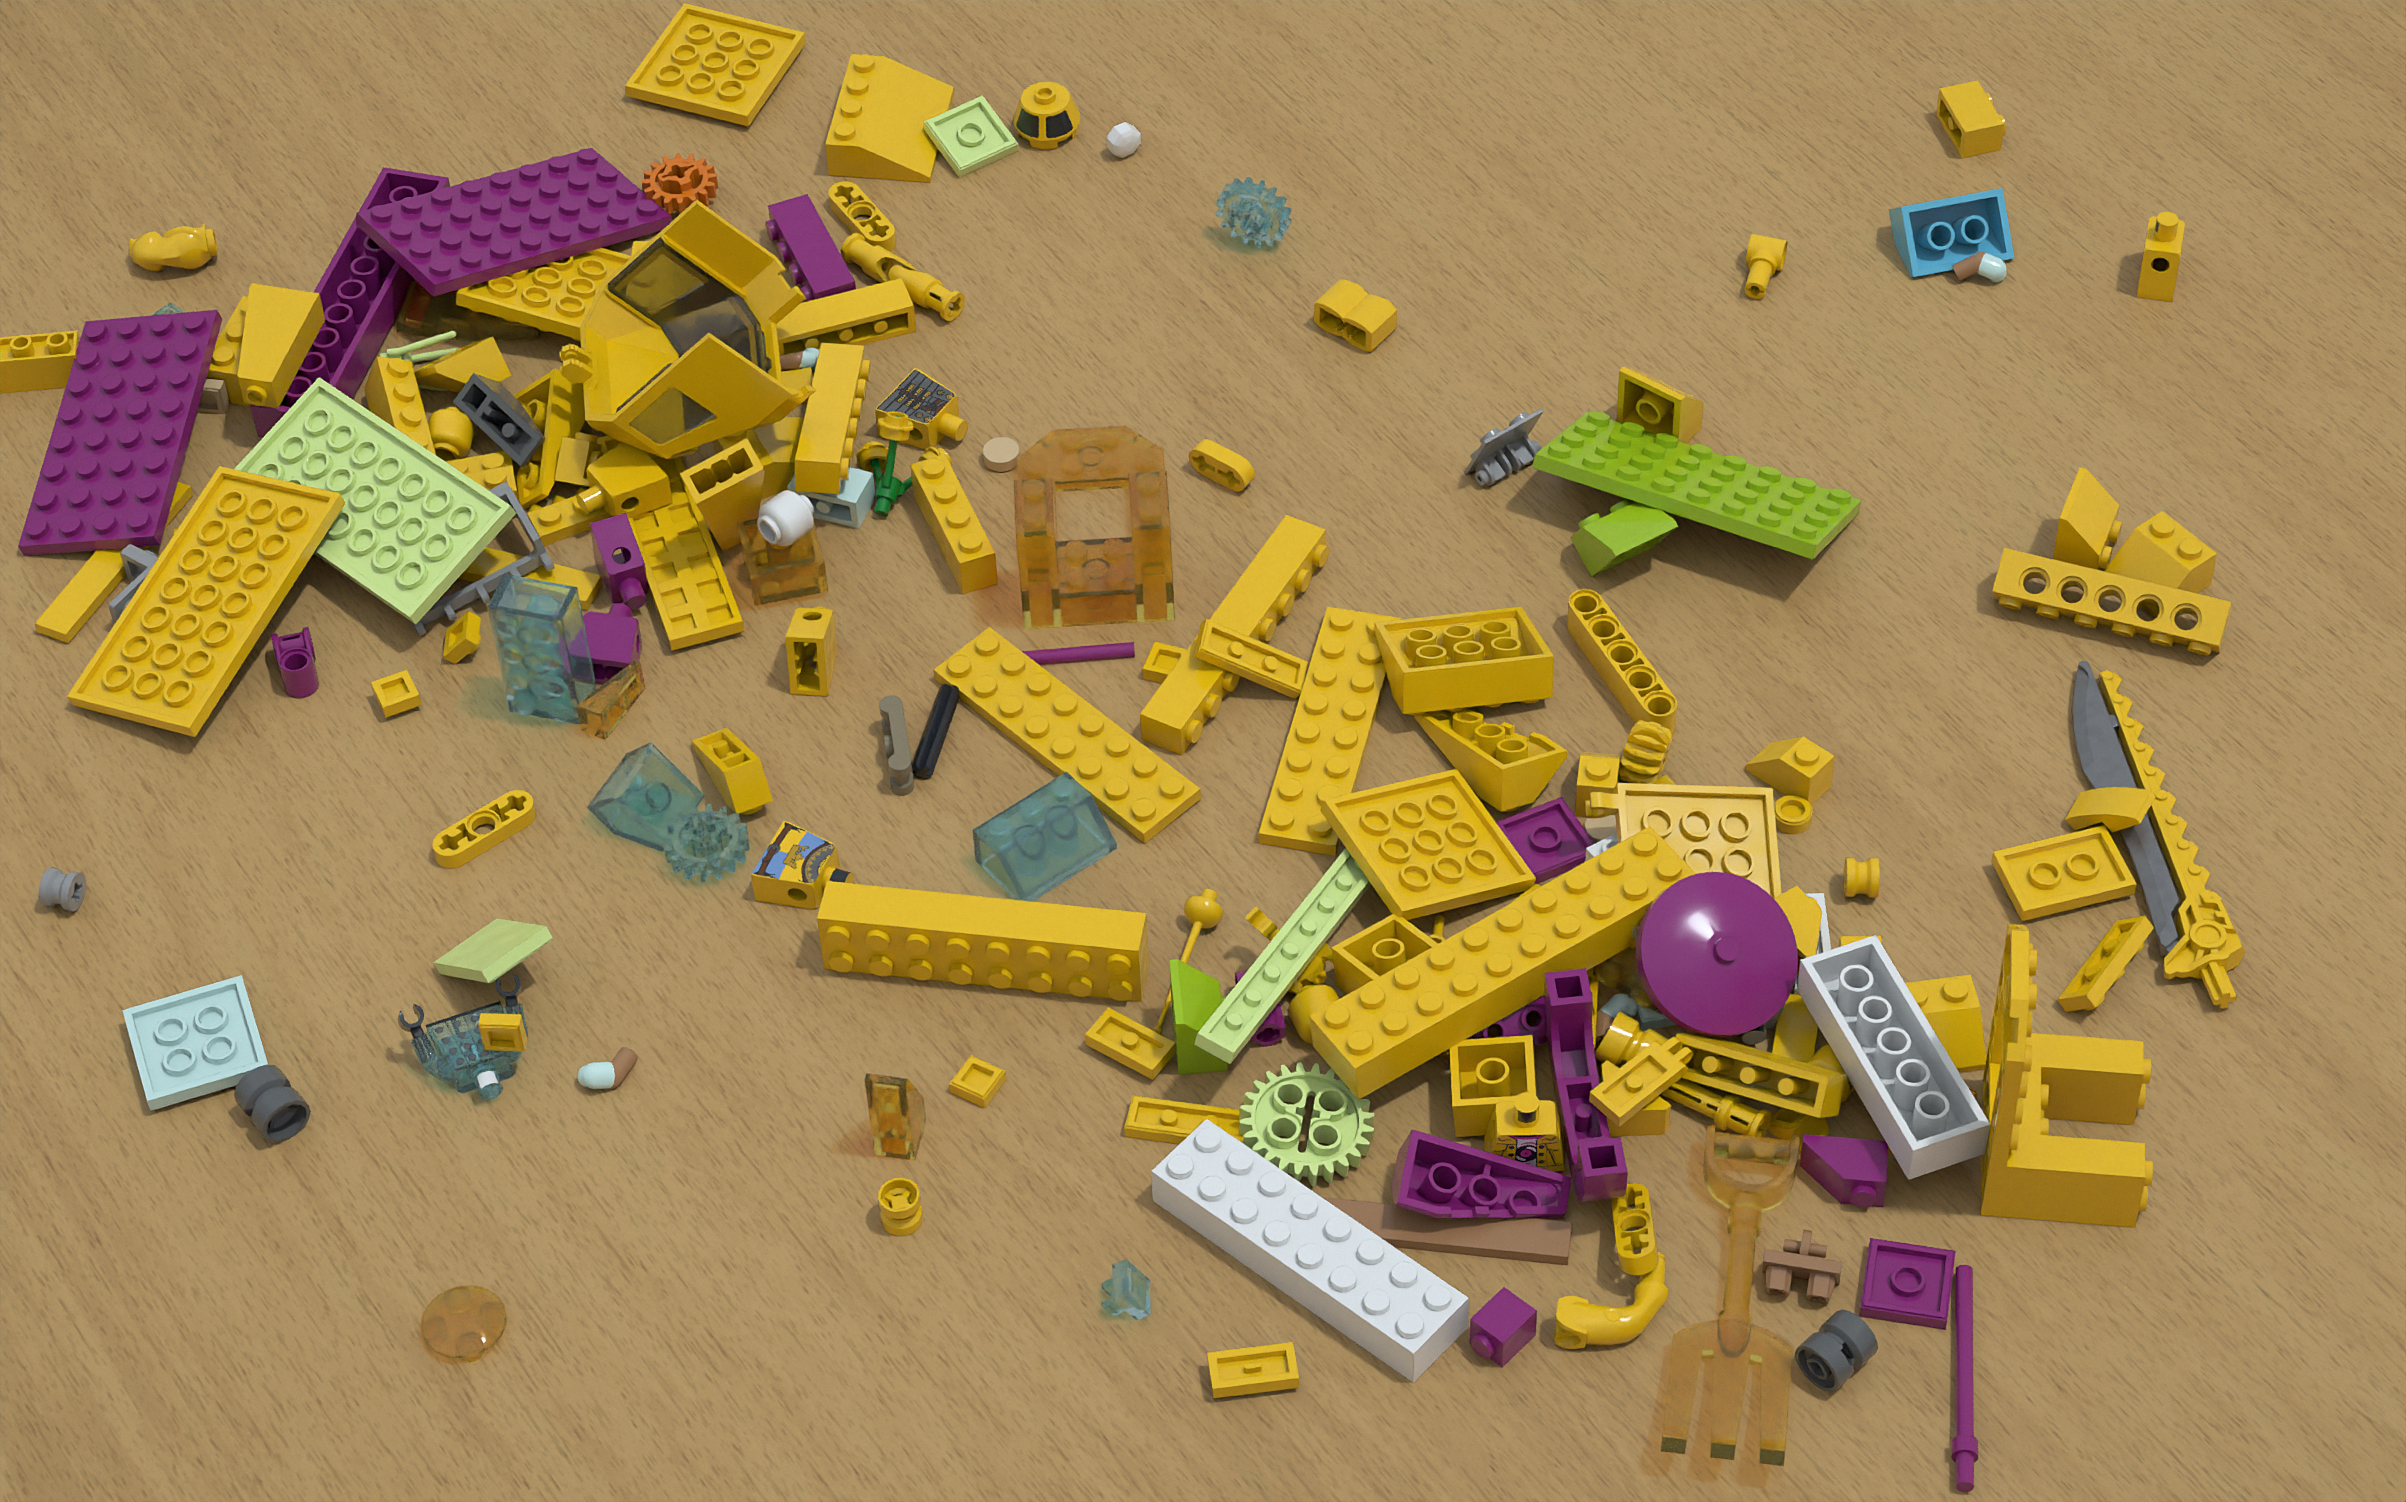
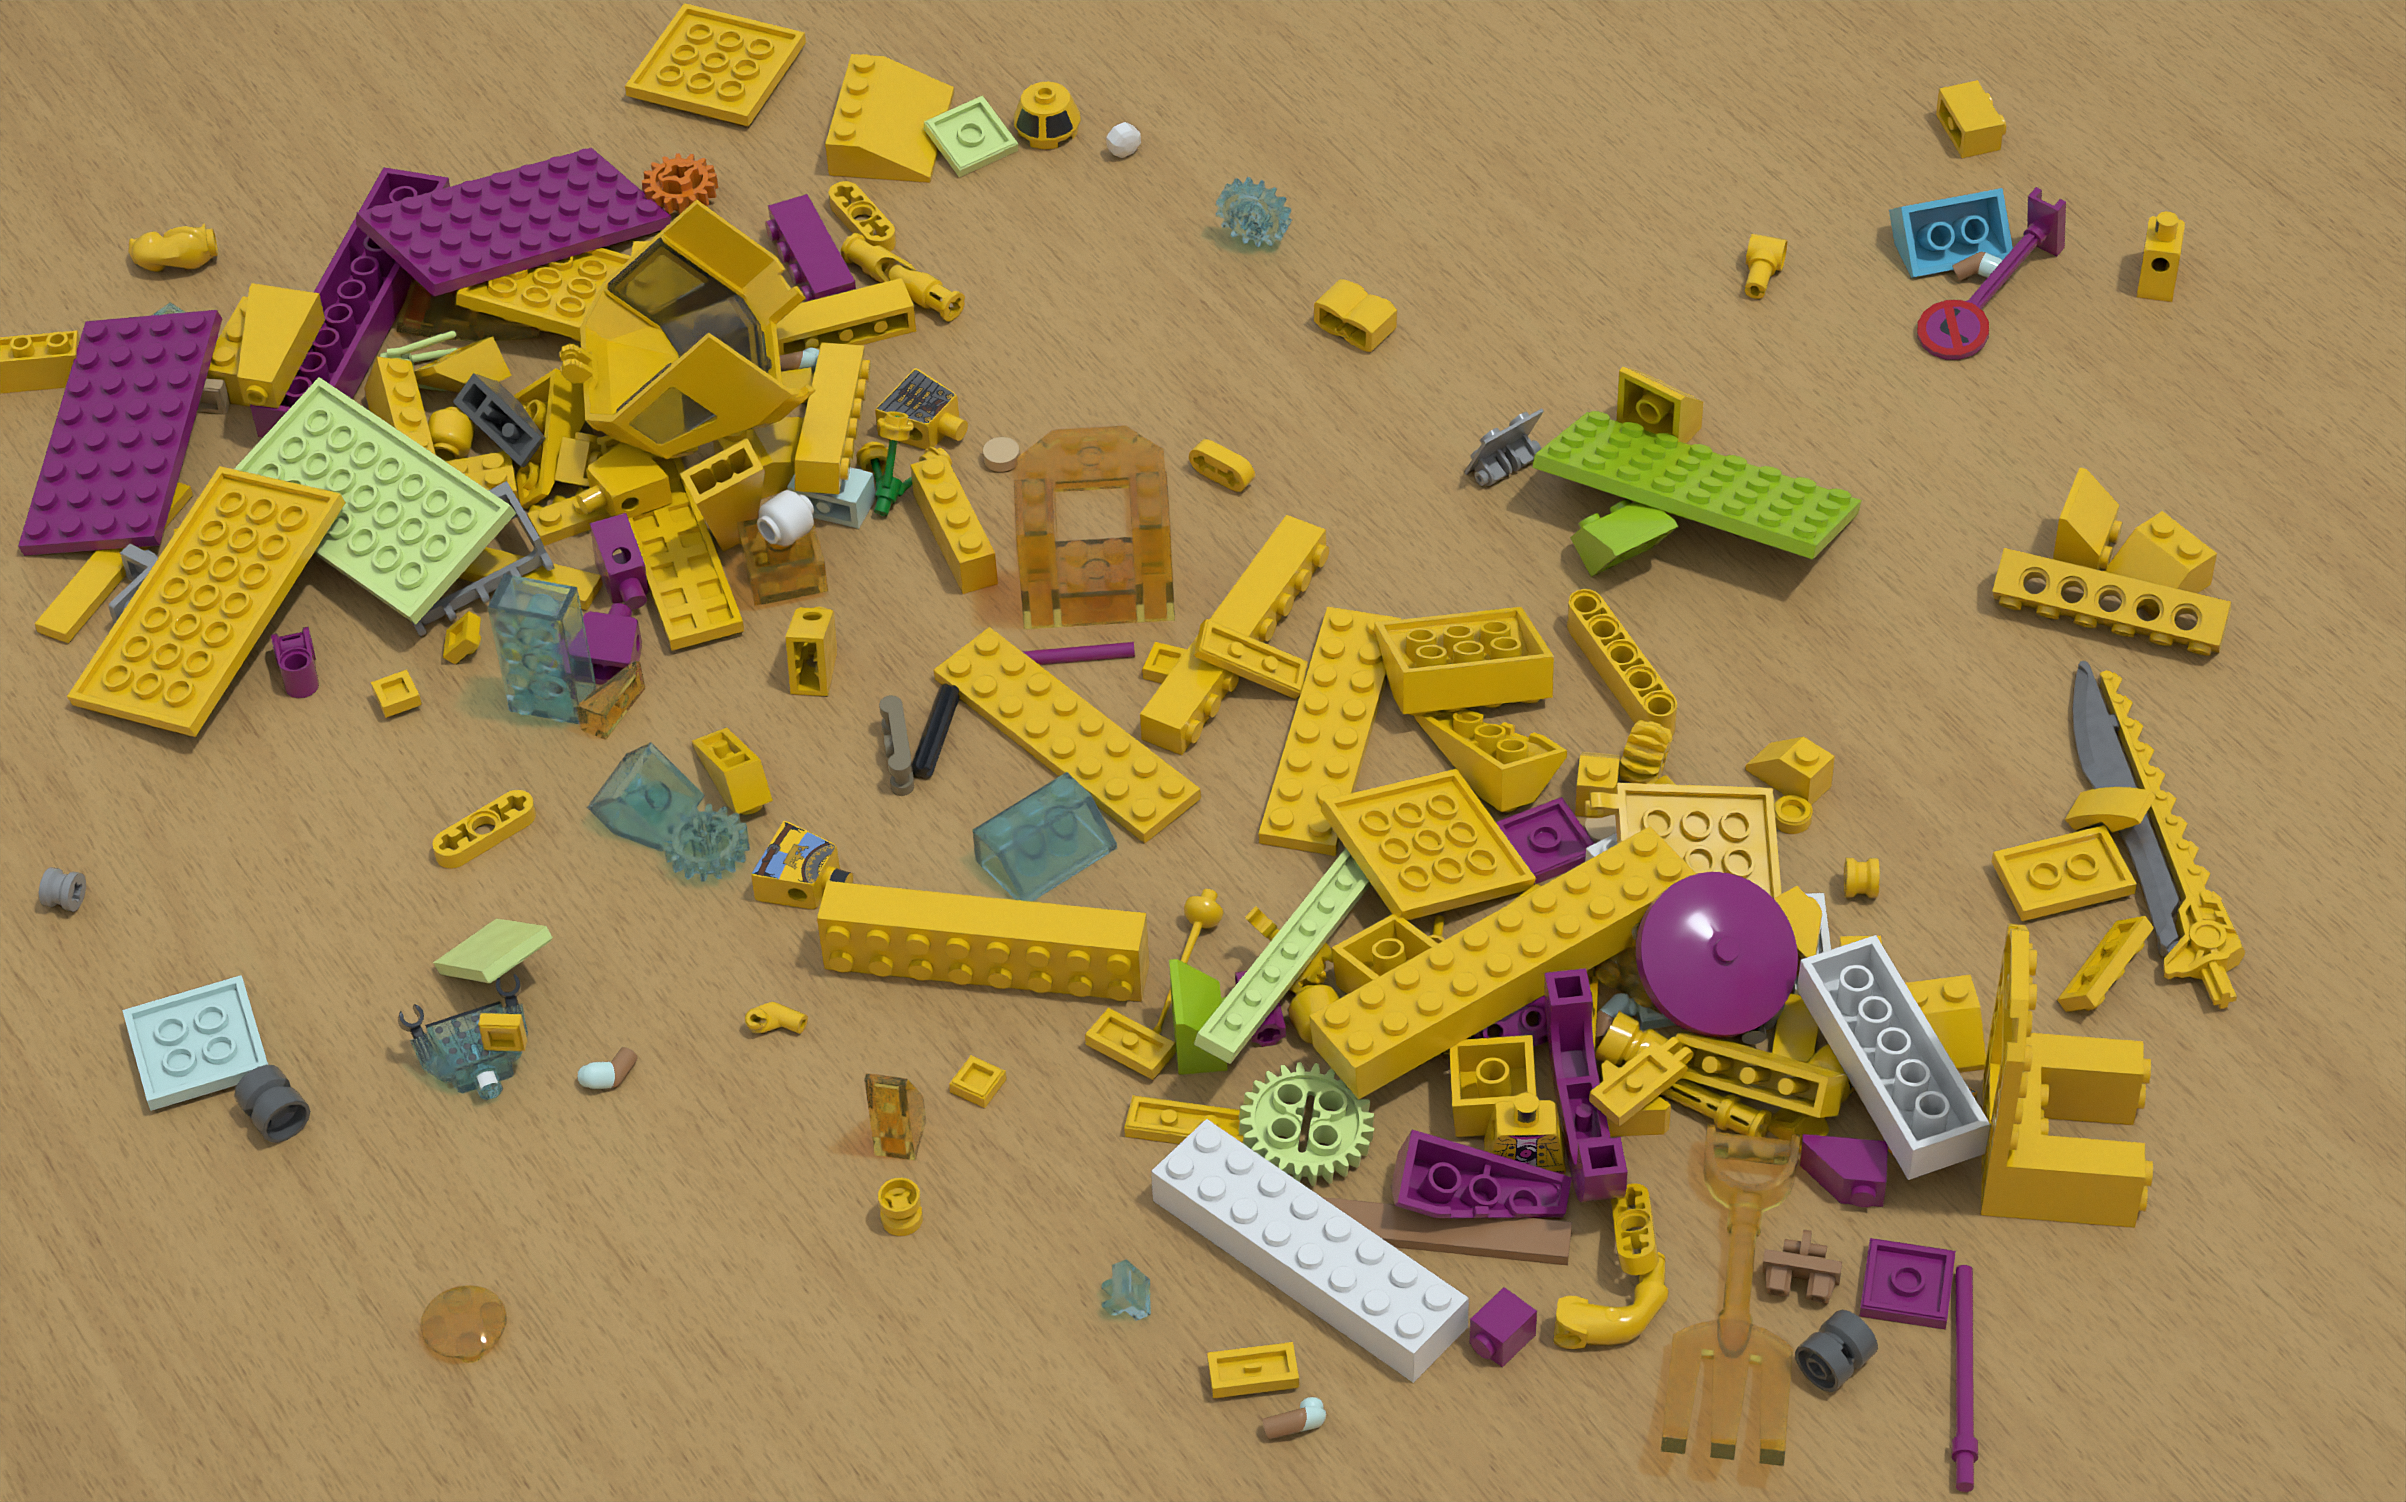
(773, 1016): none -> yellow arm
(1308, 1417): none -> medium nougat arm
(1960, 327): none -> magenta piece

